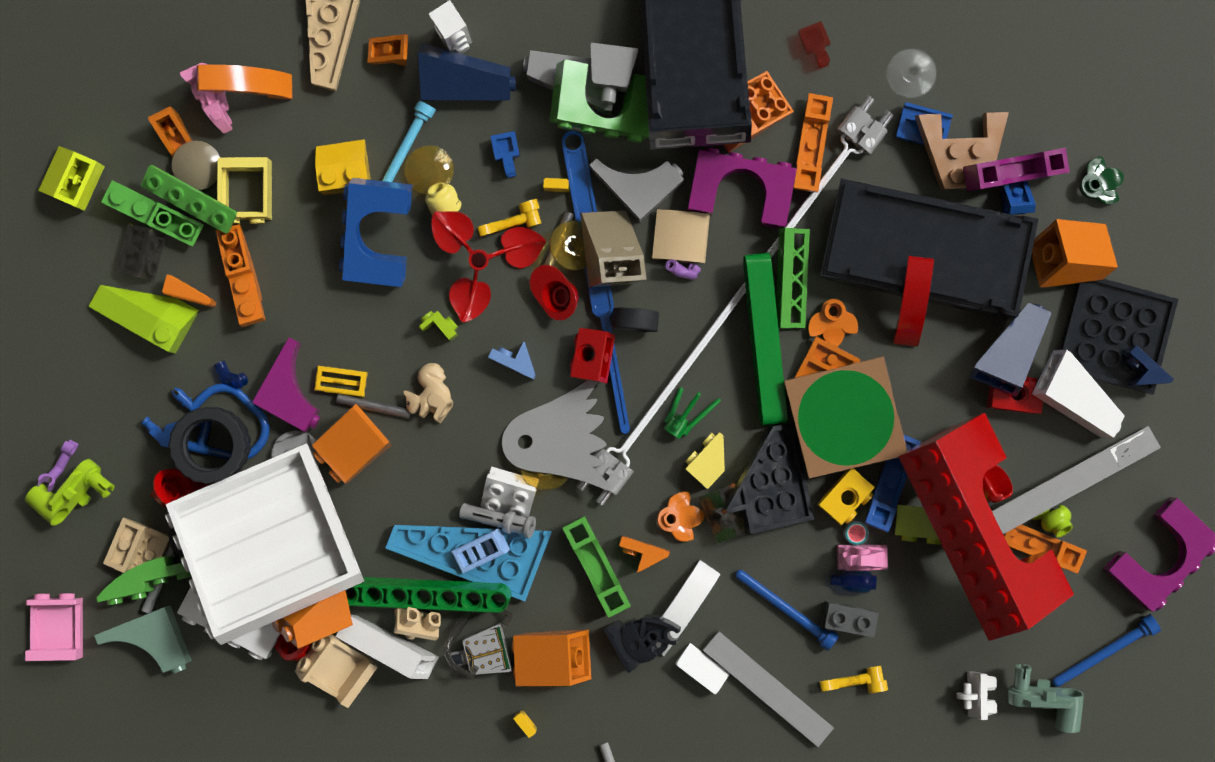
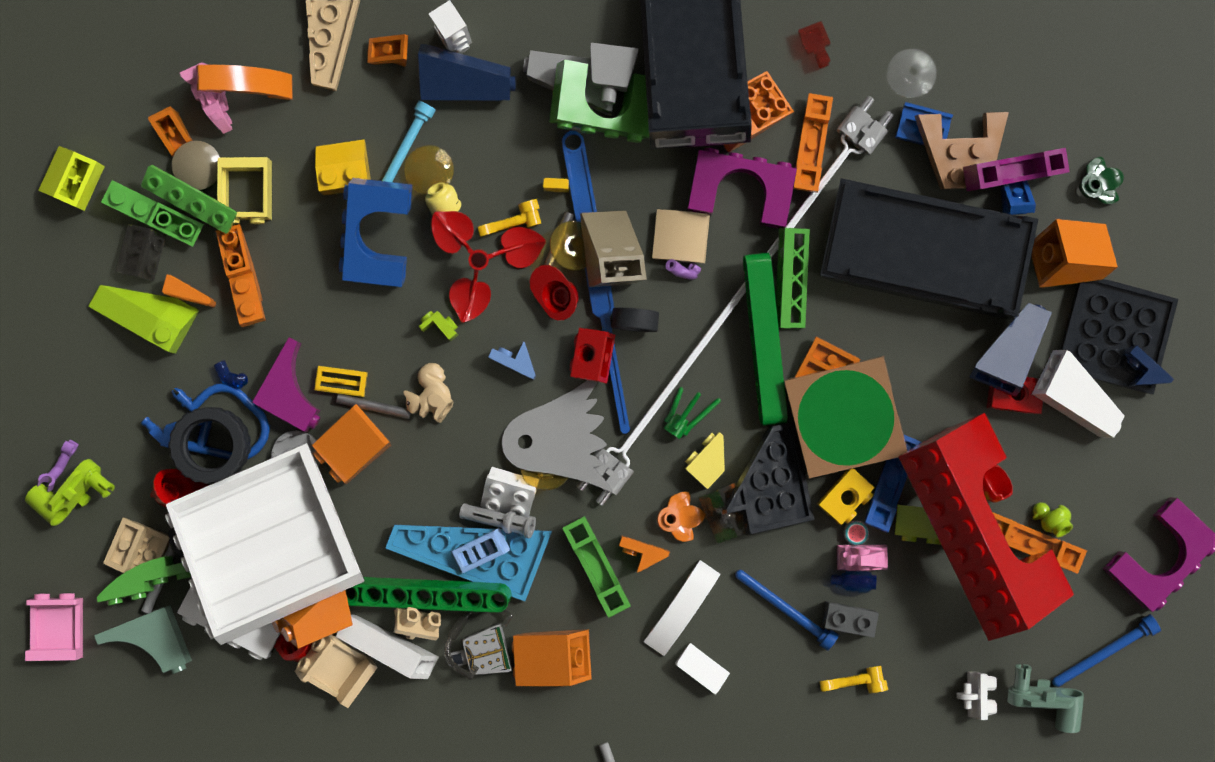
(505, 149): blue plate -> none
(525, 723): yellow tile -> none
(637, 639): black piece -> none
(641, 191): light grey arch -> none
(768, 688): light grey tile -> none
(833, 327): orange plate -> none
(914, 301): red slope -> none
(1075, 479): light grey tile -> none

